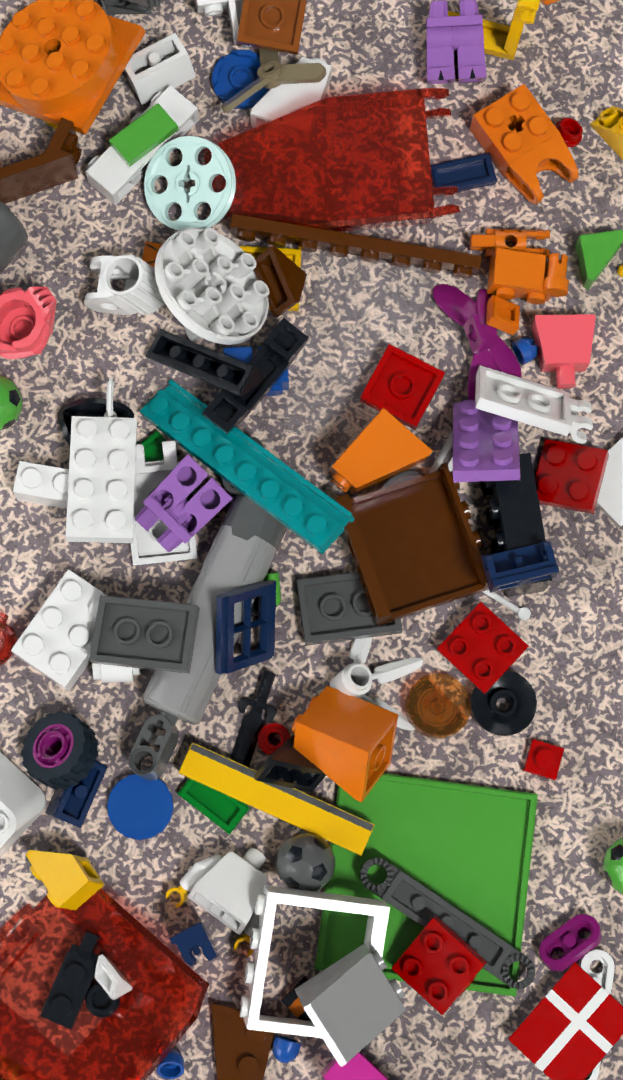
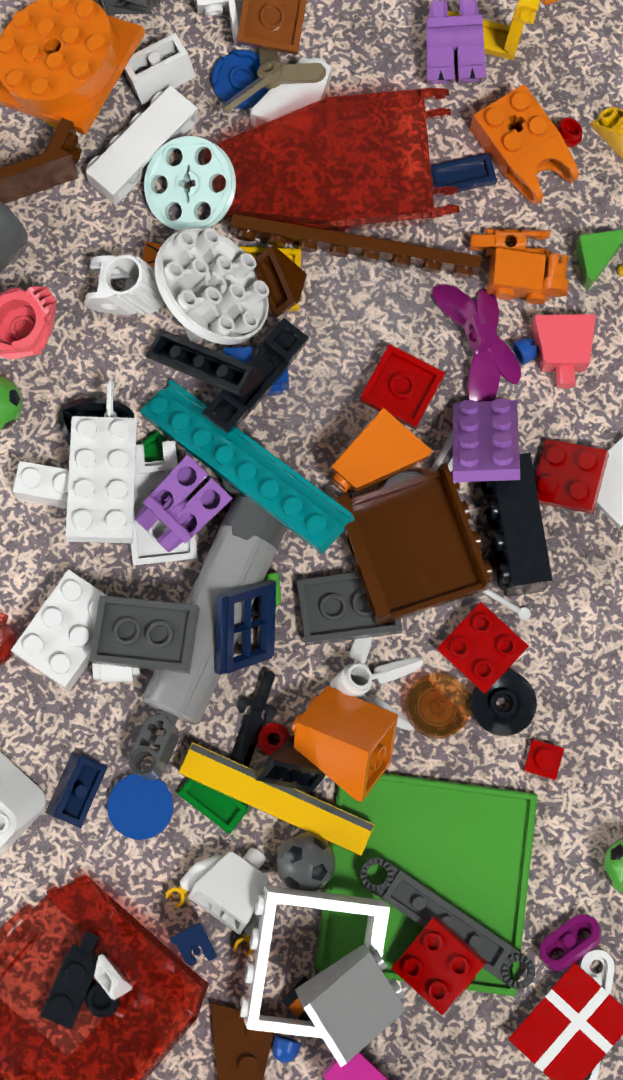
(59, 750): black wheel -> none
(66, 876): yellow slope -> none
(143, 135): bright green tile -> none
(171, 1066): blue hinge -> none
(503, 315): orange tile -> none
(520, 566): dark blue hinge -> none
(531, 403): white tile -> none

